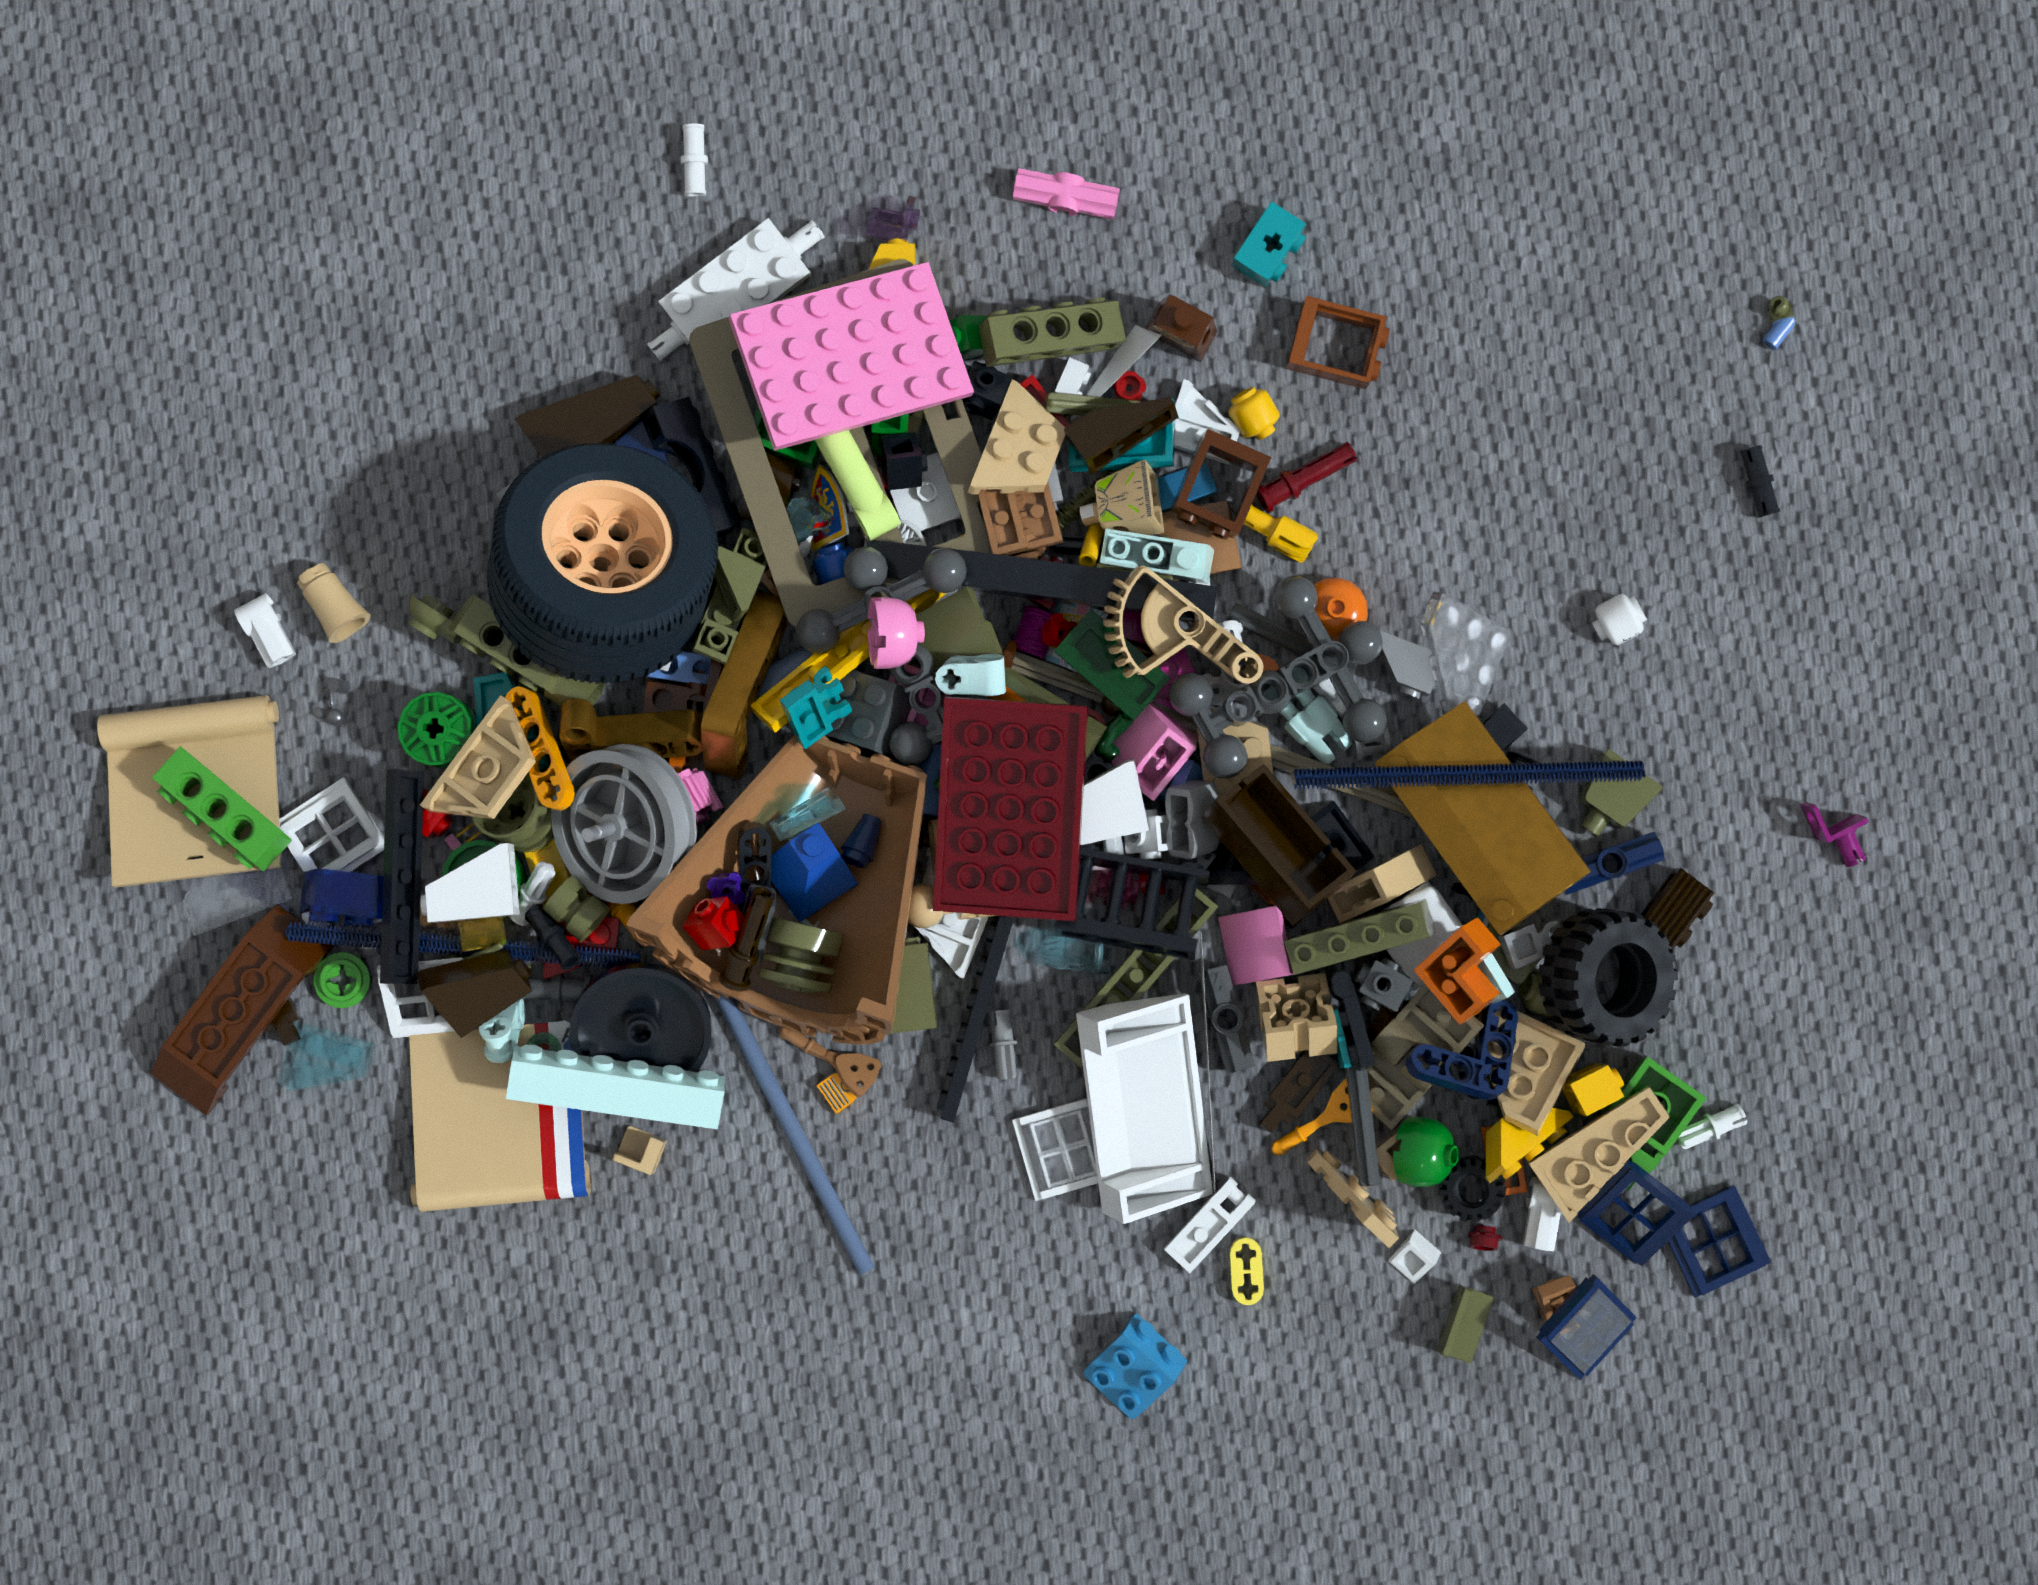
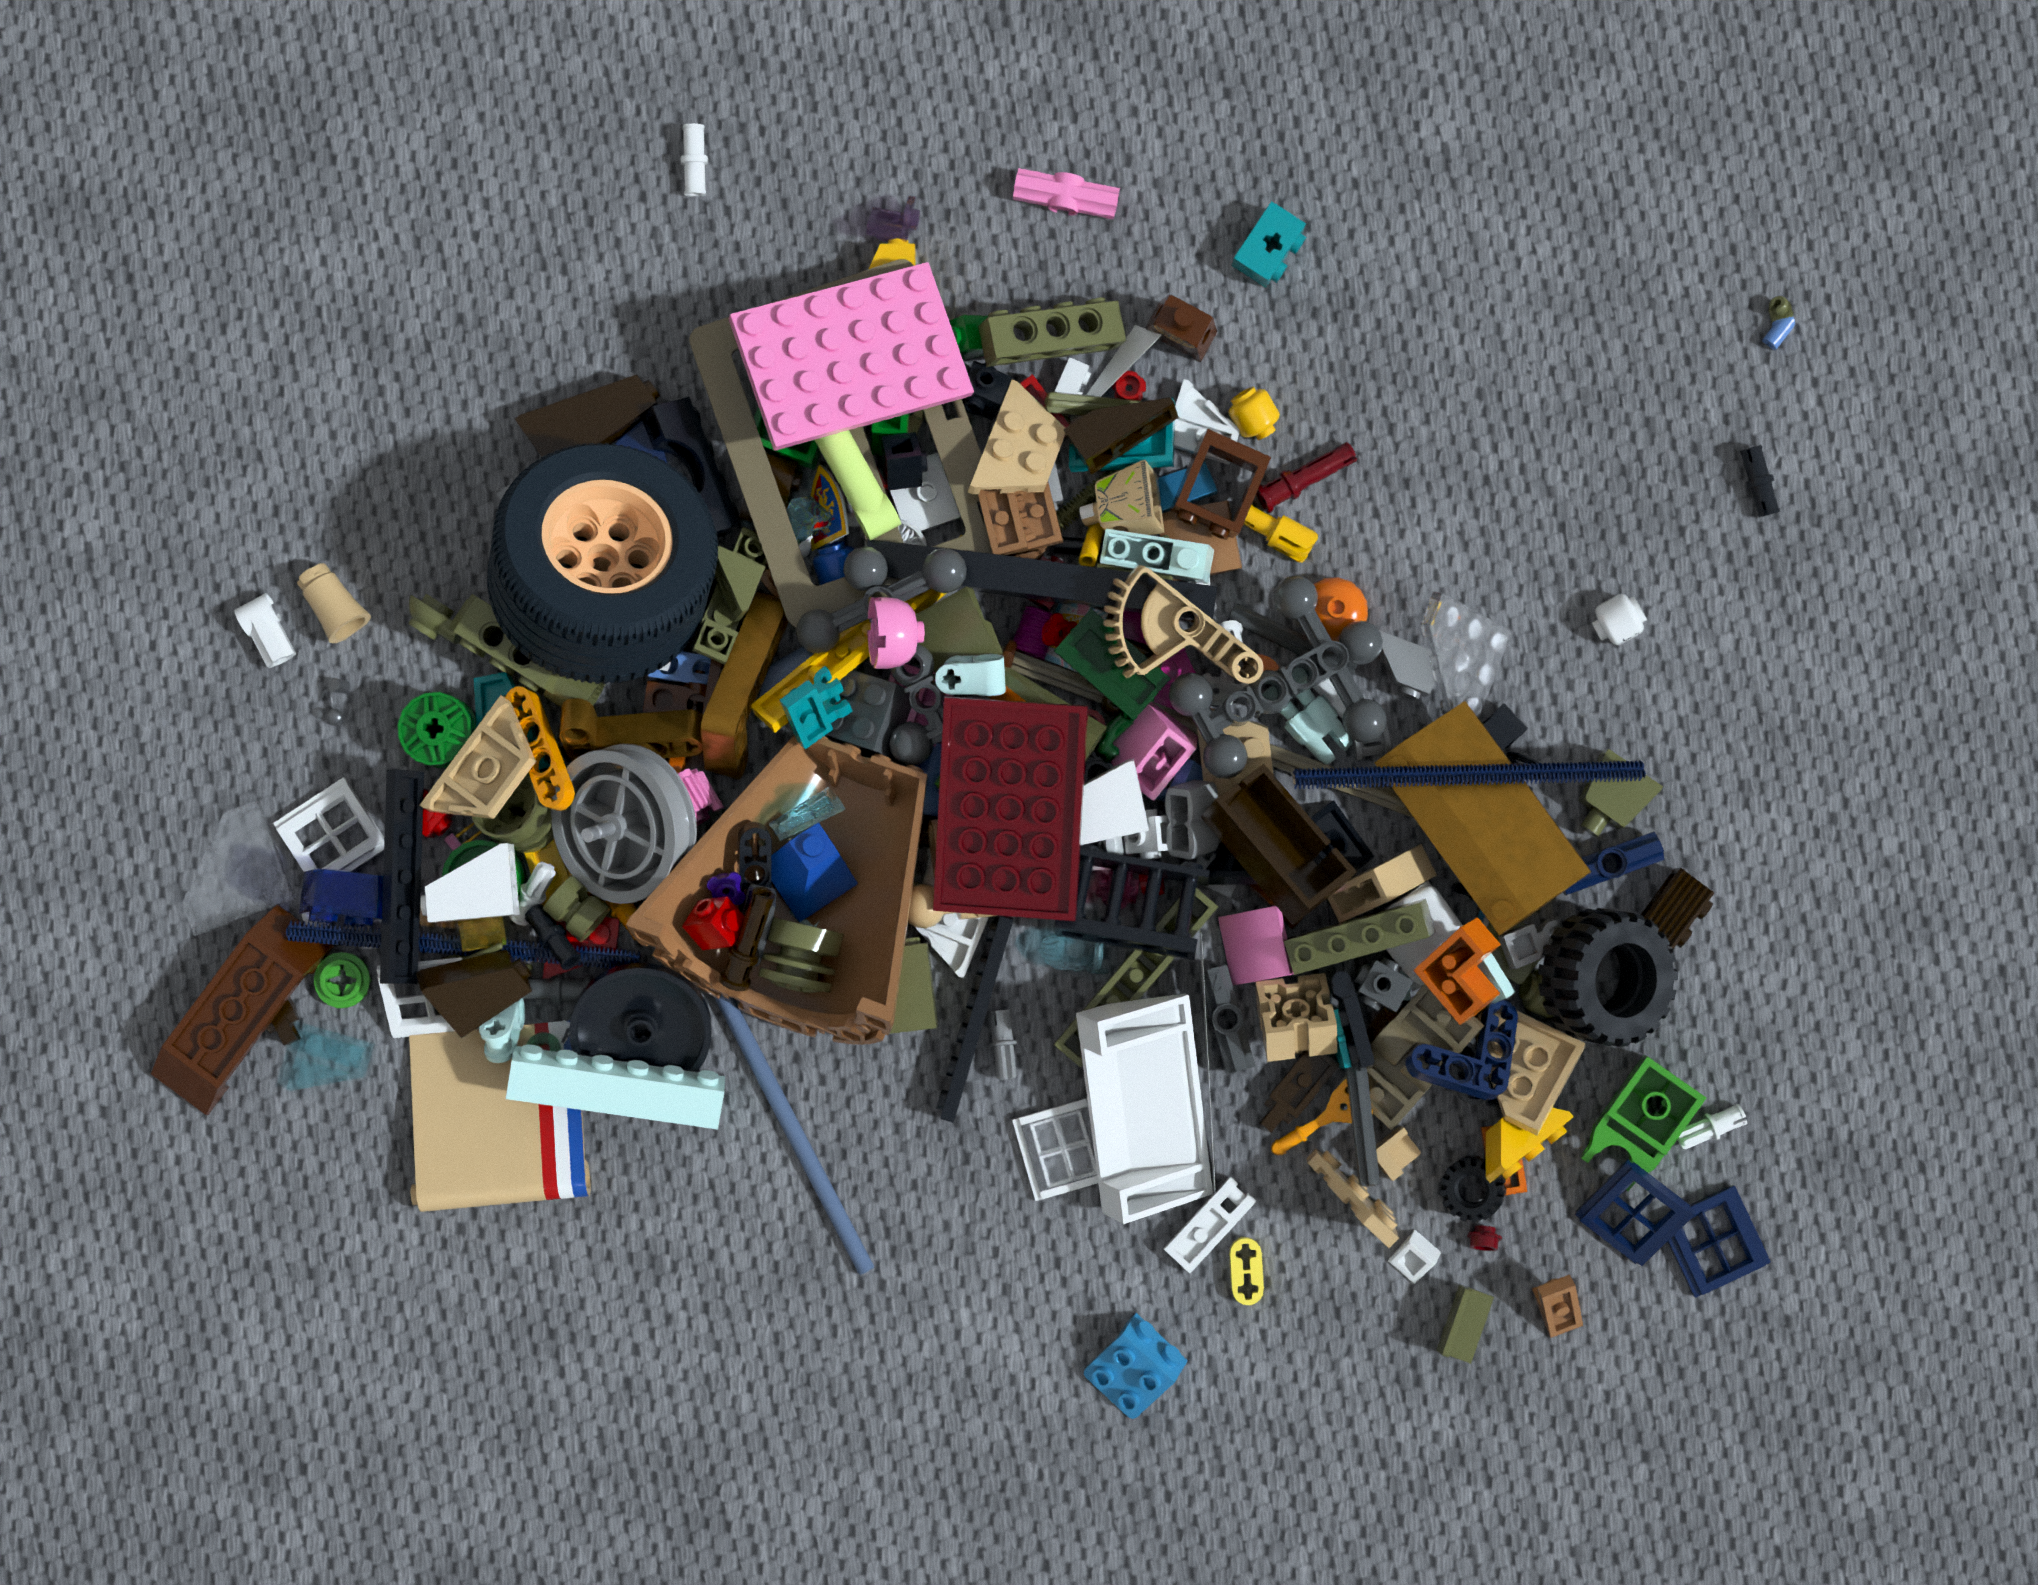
(147, 832): tan door -> none
(183, 772): bright green brick -> none
(640, 1150): tan panel -> none
(743, 277): white plate -> none
(836, 1092): light orange tile -> none
(840, 1062): medium nougat piece -> none
(862, 842): dark blue cone -> none
(1365, 319): dark orange window -> none
(1425, 1152): green cylinder -> none
(1541, 1219): white piece -> none
(1586, 1326): piece -> none
(1590, 1156): tan wing -> none
(1593, 1088): yellow brick -> none
(1841, 833): magenta bracket -> none

